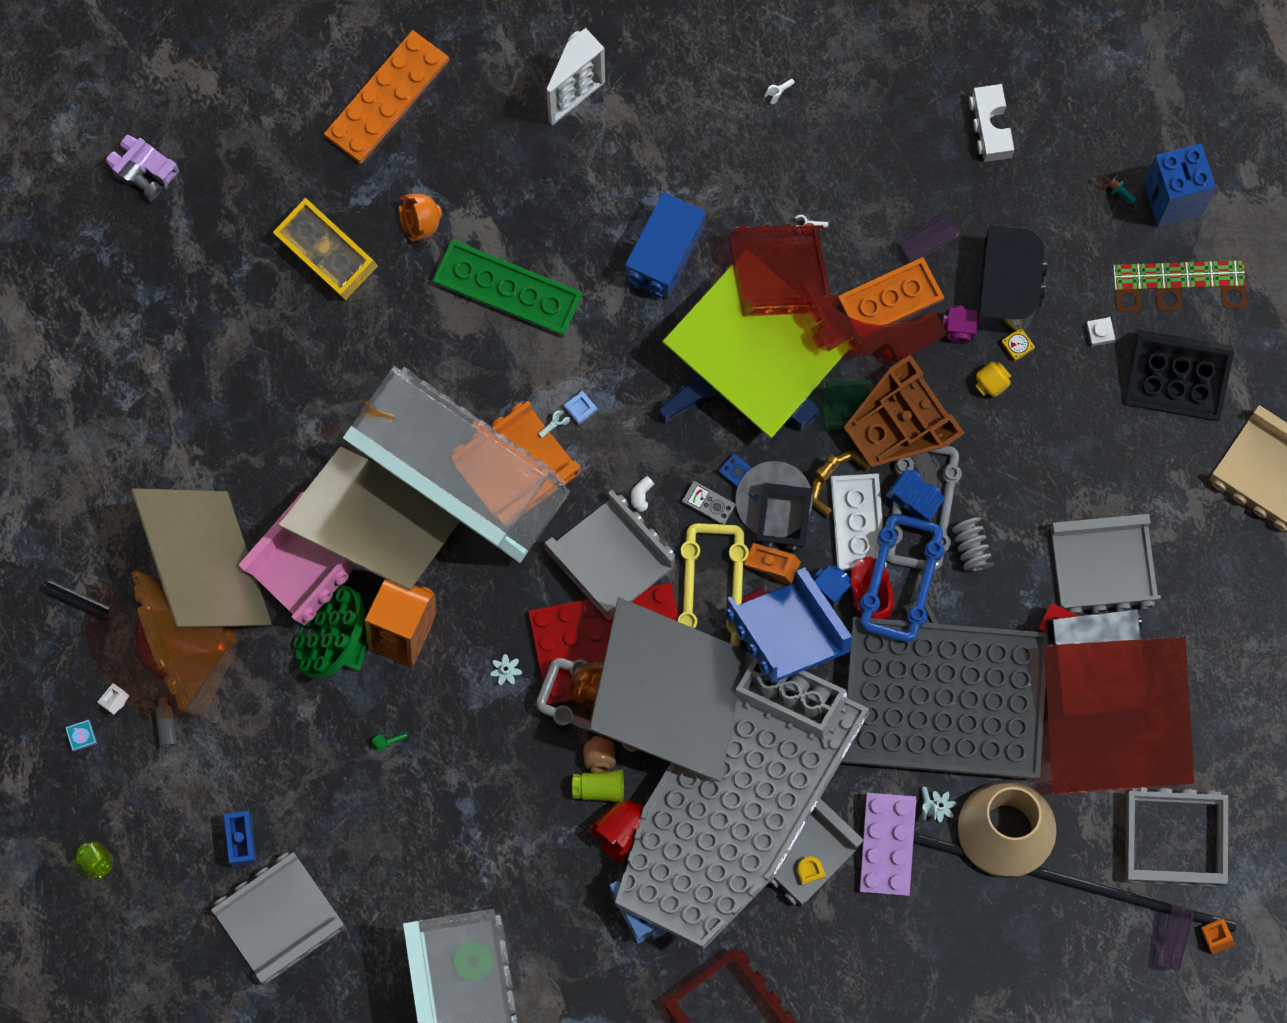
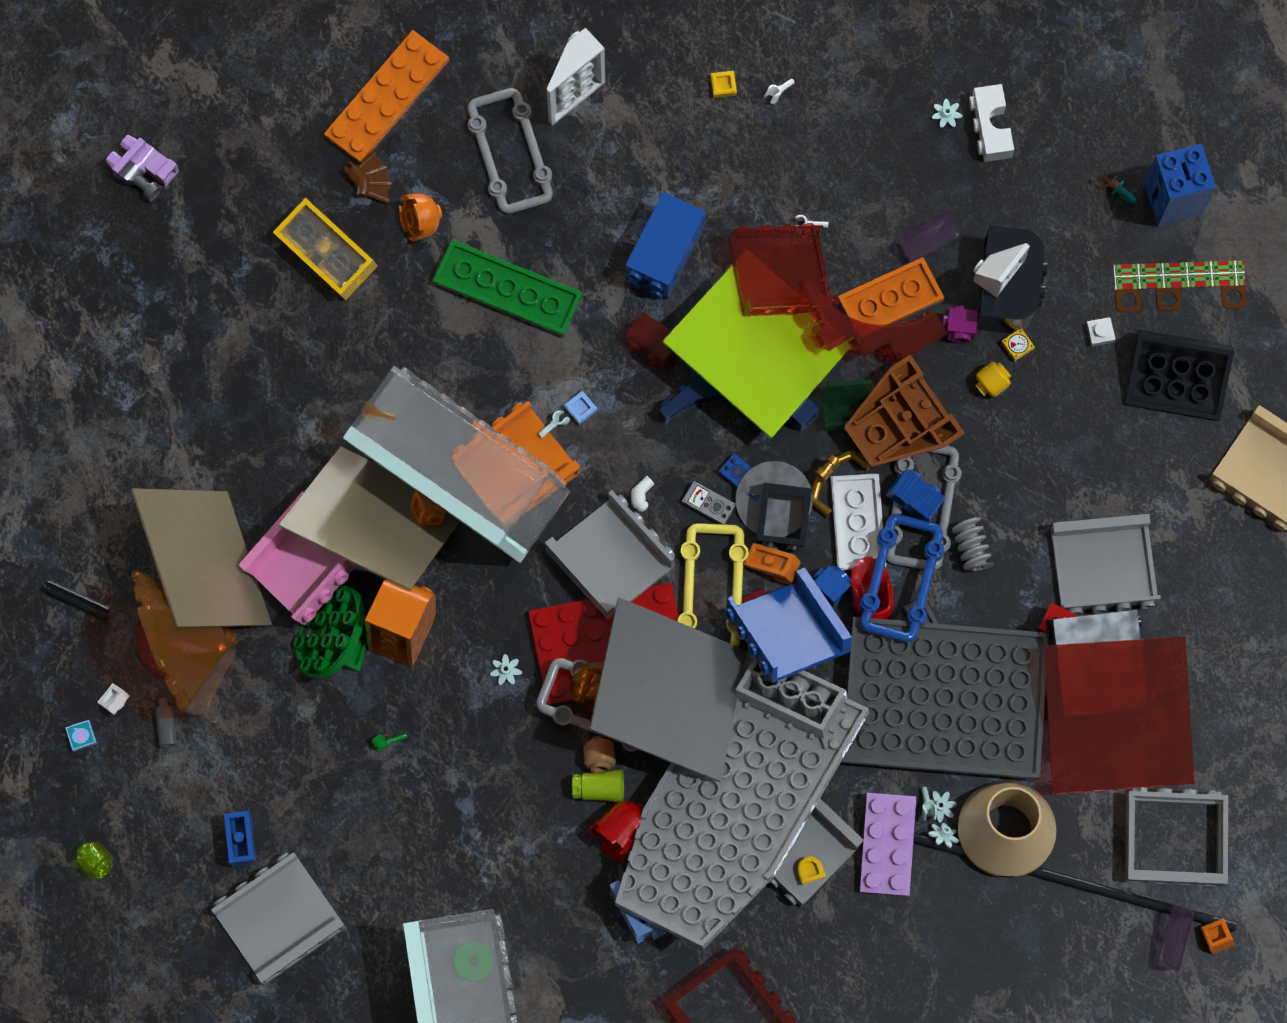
(370, 178): none -> reddish brown arm
(425, 511): none -> orange bracket
(497, 187): none -> light grey bar
(648, 337): none -> clear red brick
(723, 84): none -> yellow tile
(943, 834): none -> light aqua plant
(947, 116): none -> light aqua plant
(999, 268): none -> white slope

